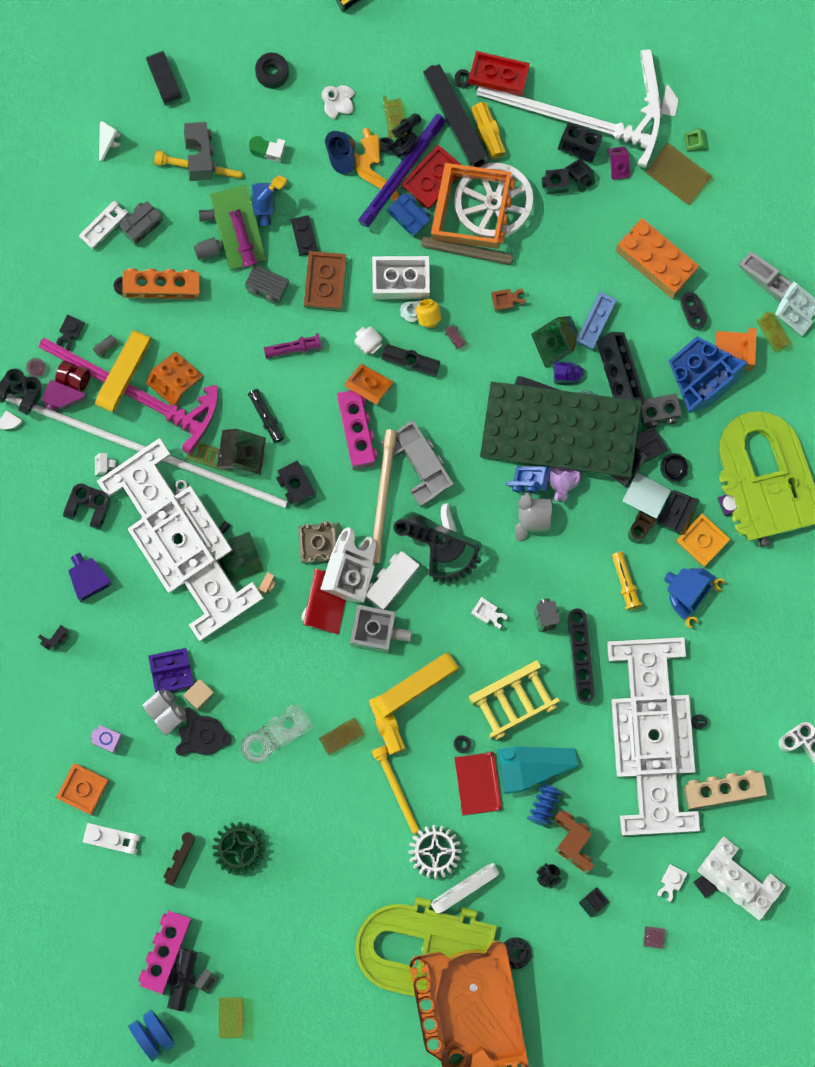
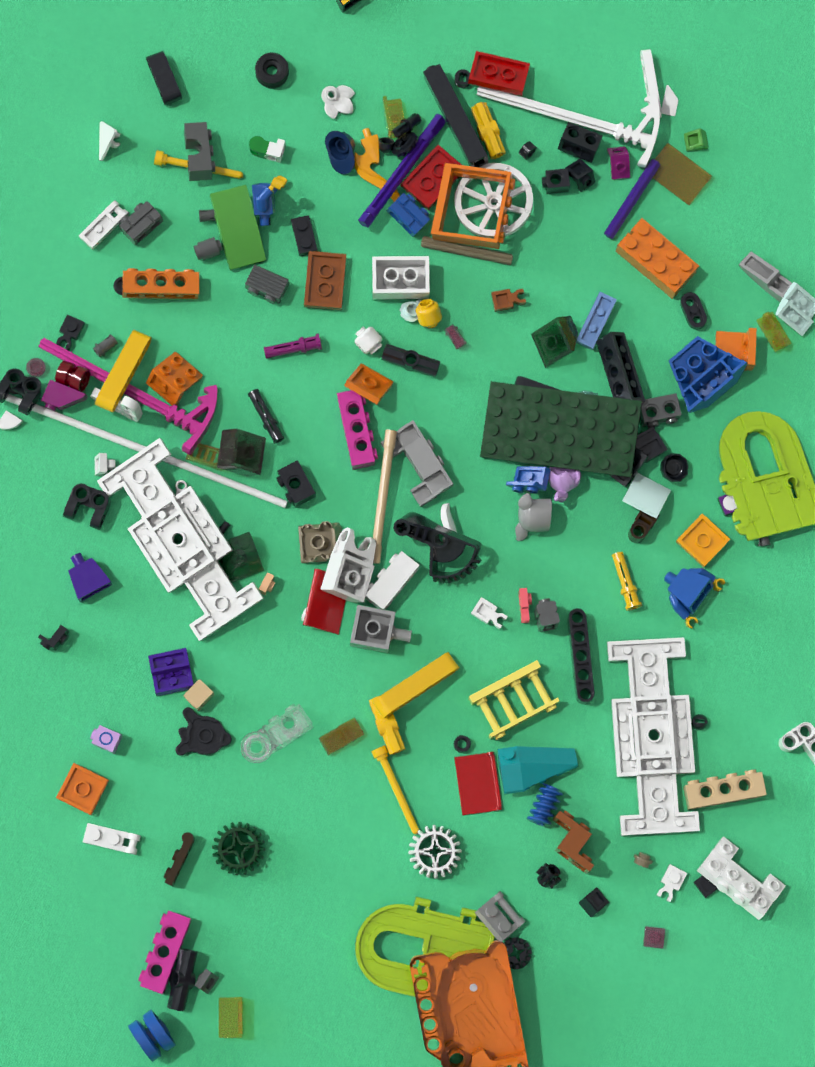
(126, 407): none -> white beam
(165, 711): light grey brick -> none
(245, 247): magenta pin -> none
(464, 888): white beam -> none
(495, 920): none -> light grey plate
(524, 601): none -> coral plate
(527, 150): none -> black axle
(567, 373): dark purple rock -> none
(632, 198): none -> dark purple axle
(642, 859): none -> dark tan plate
(678, 512): black plate -> none

